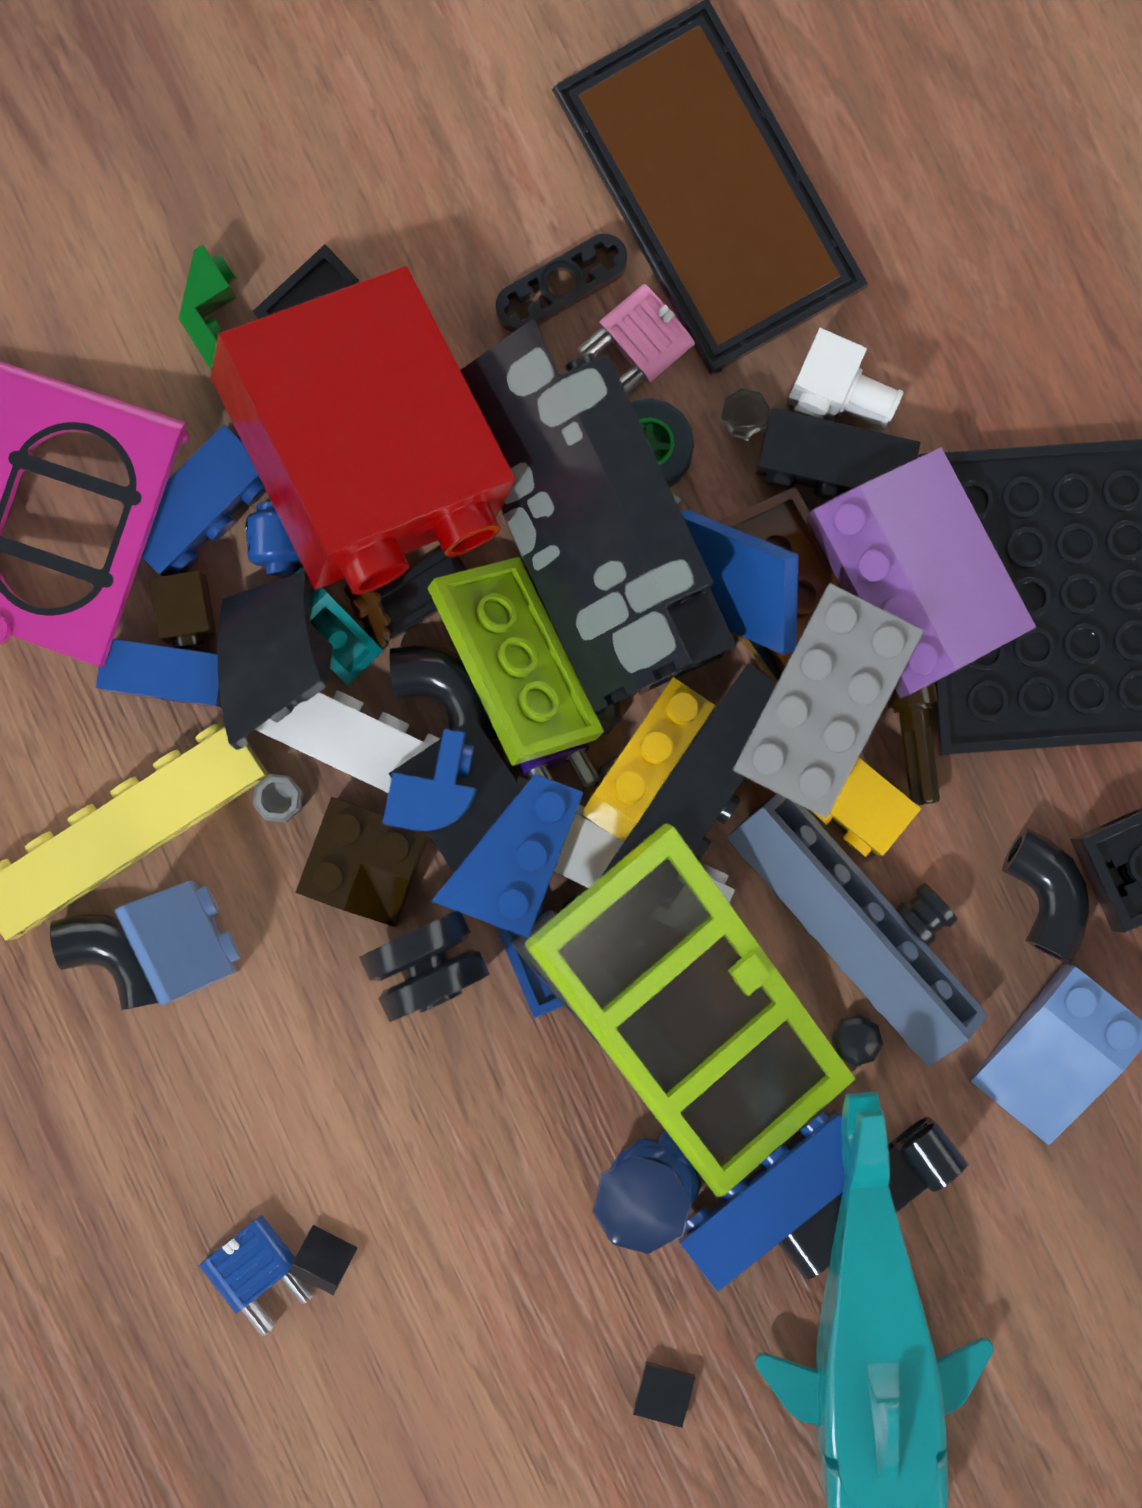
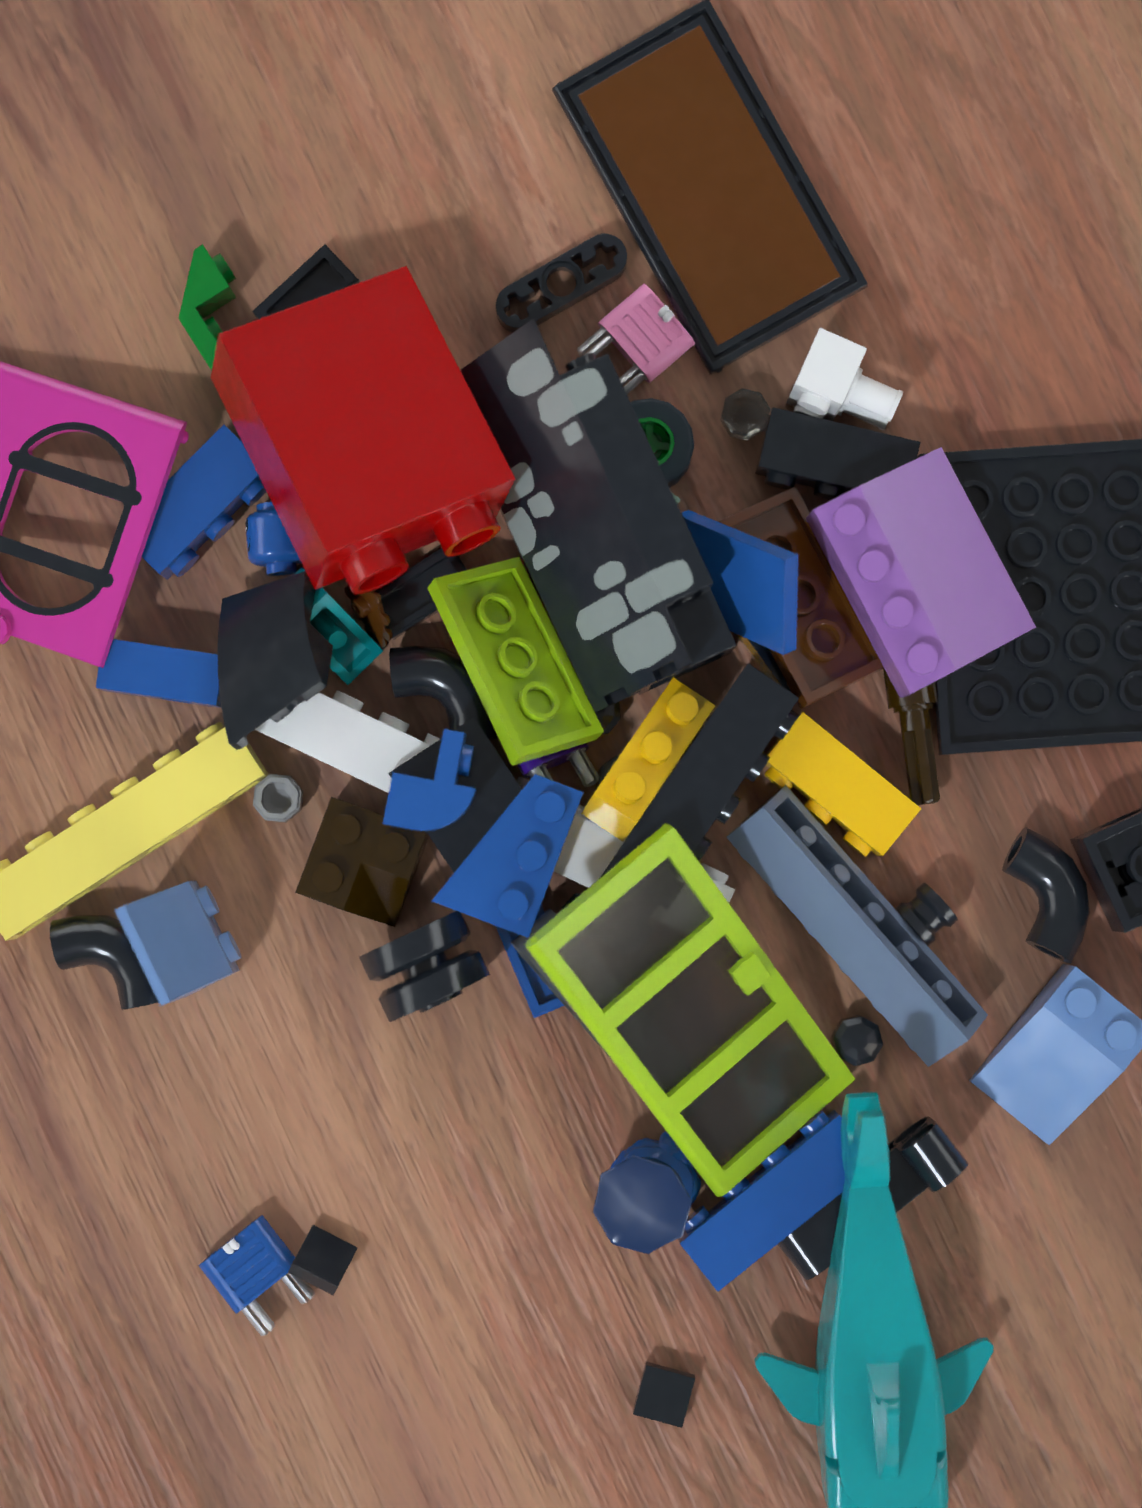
(182, 609): dark brown brick -> none
(828, 700): light grey plate -> none

